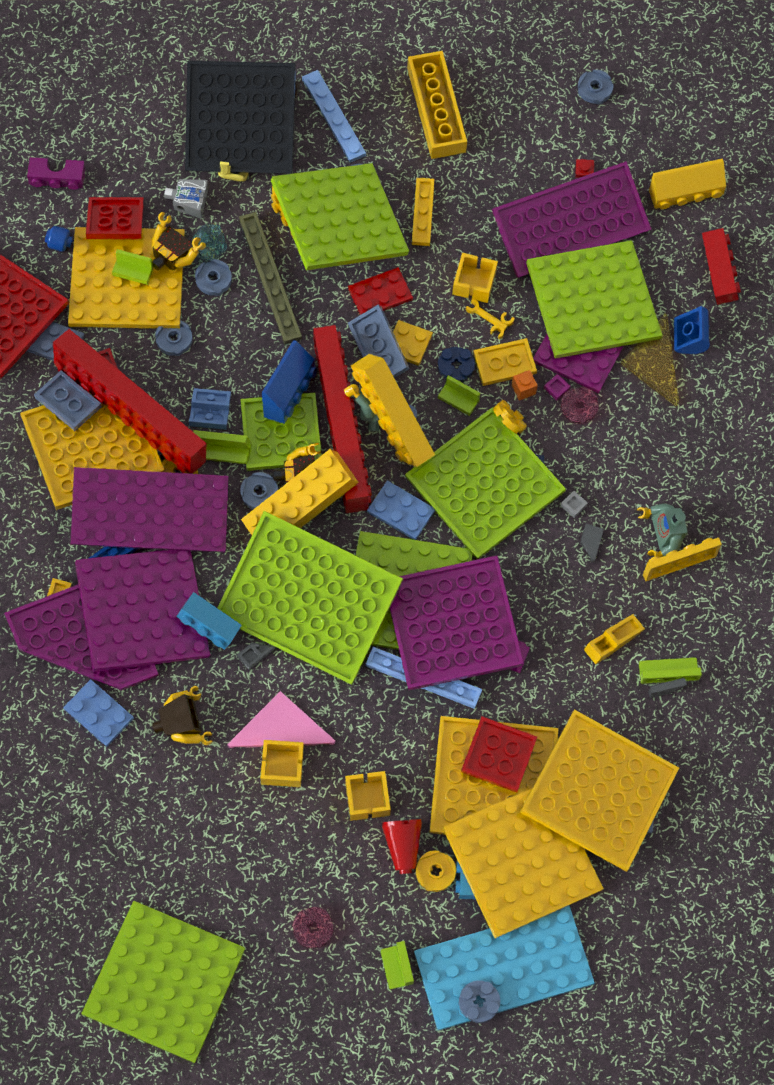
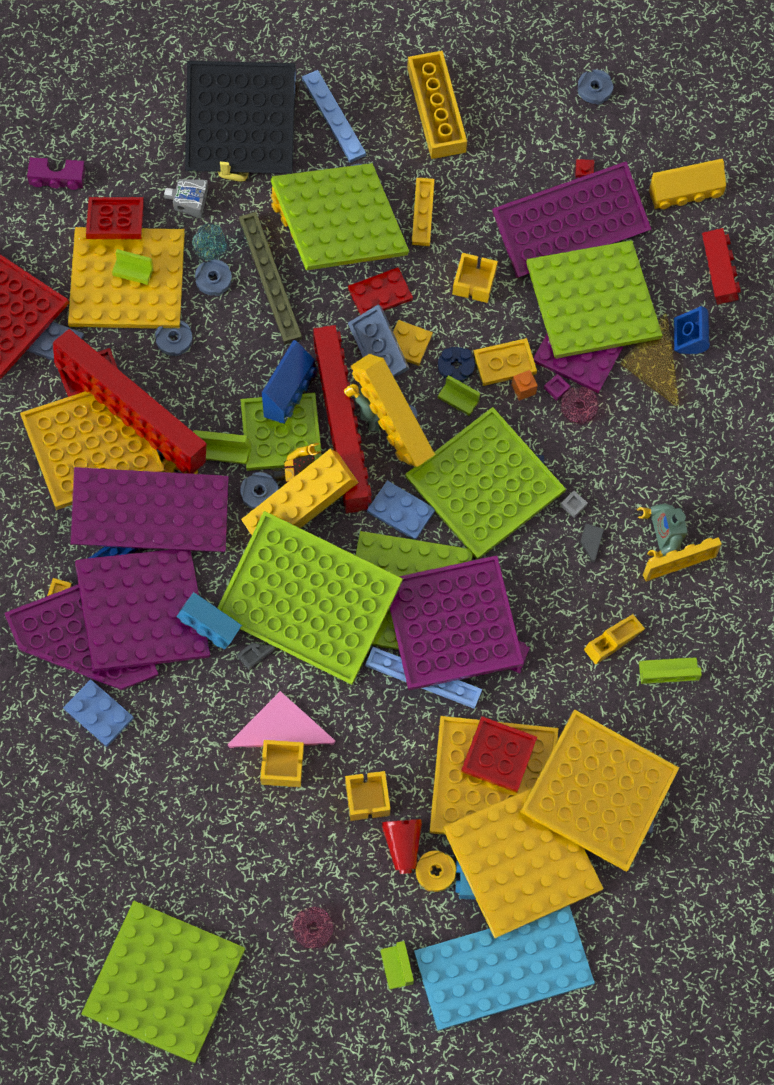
(58, 238): blue head -> none
(68, 400): sand blue plate -> none
(172, 248): torso -> none
(180, 718): dark brown torso -> none
(210, 408): medium blue slope -> none
(473, 1011): sand blue plate -> none
(499, 325): yellow bar -> none
(511, 419): yellow plate -> none
(666, 688): dark grey tile -> none

